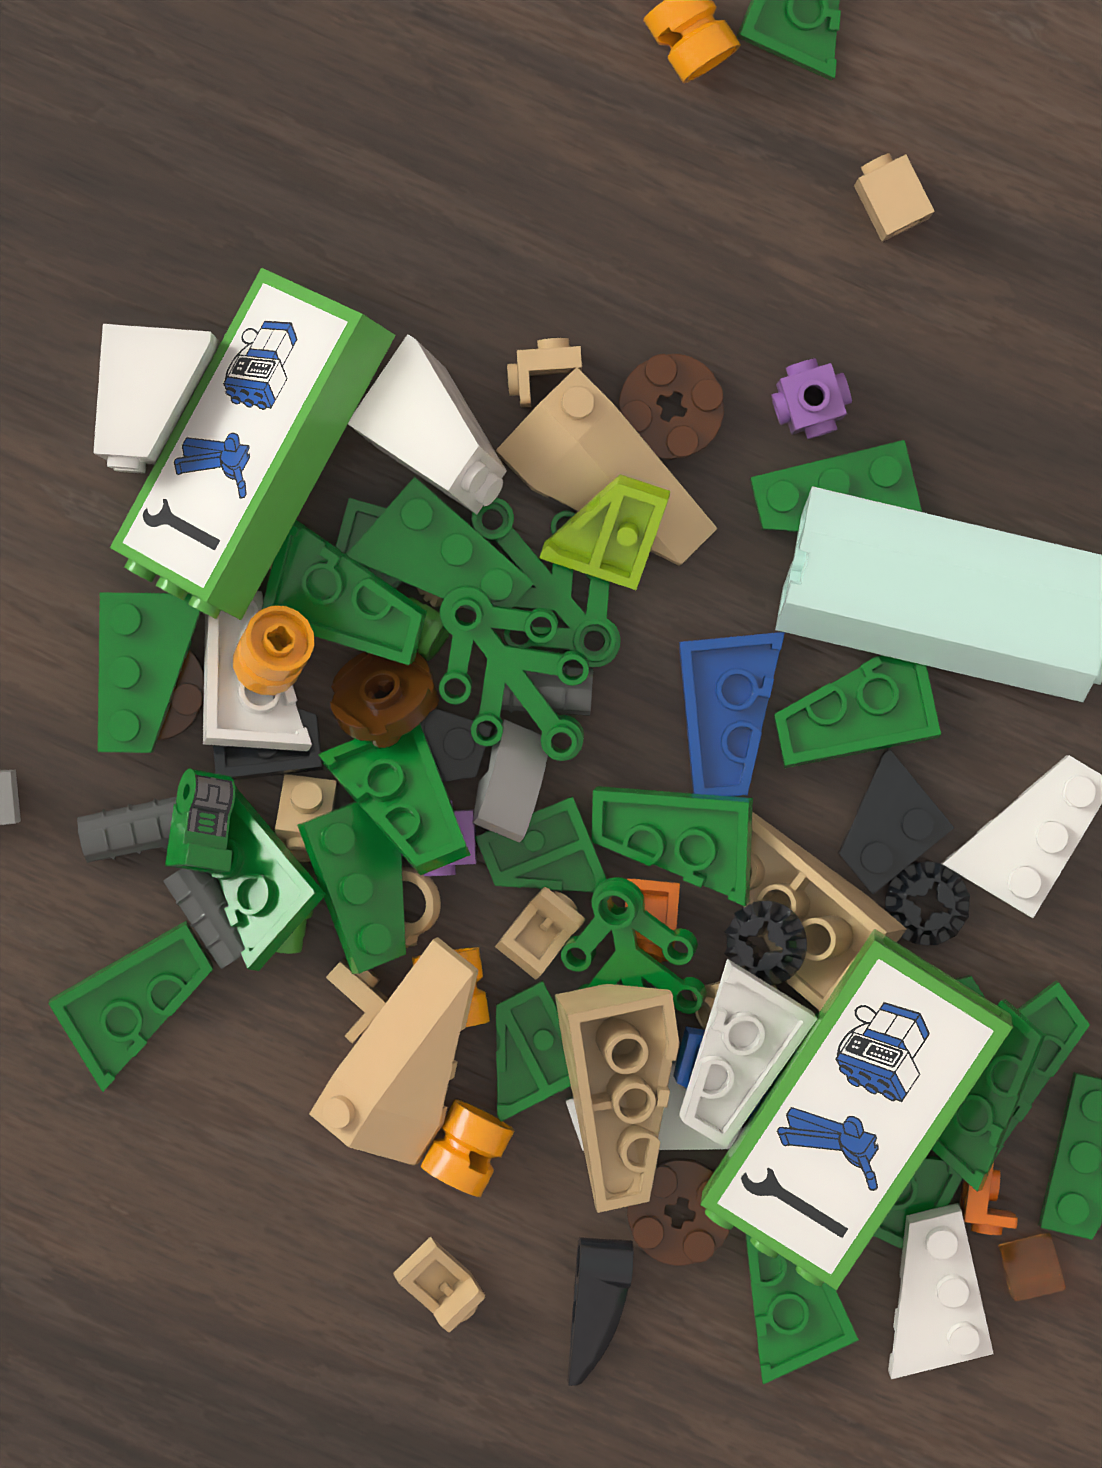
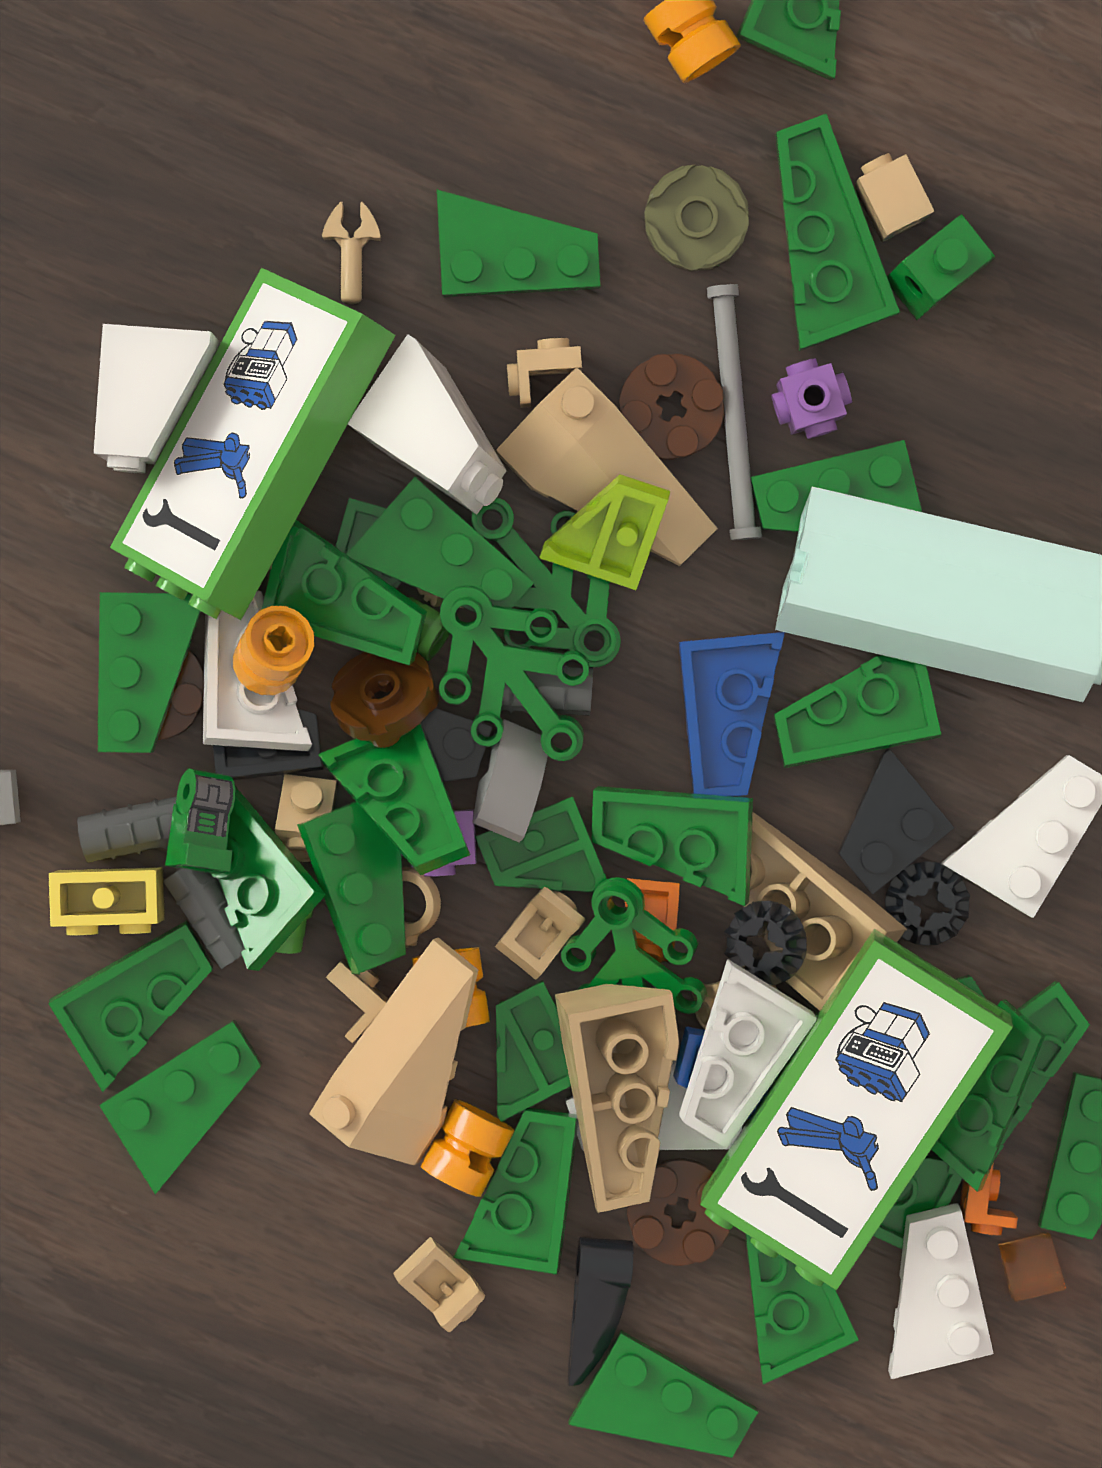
(106, 897): none -> light yellow brick
(180, 1101): none -> green wing
(351, 249): none -> tan bar
(509, 251): none -> green wing
(527, 1200): none -> green wing
(661, 1402): none -> green wing
(696, 217): none -> olive tile
(734, 411): none -> light grey bar
(830, 247): none -> green wing
(939, 266): none -> green torso

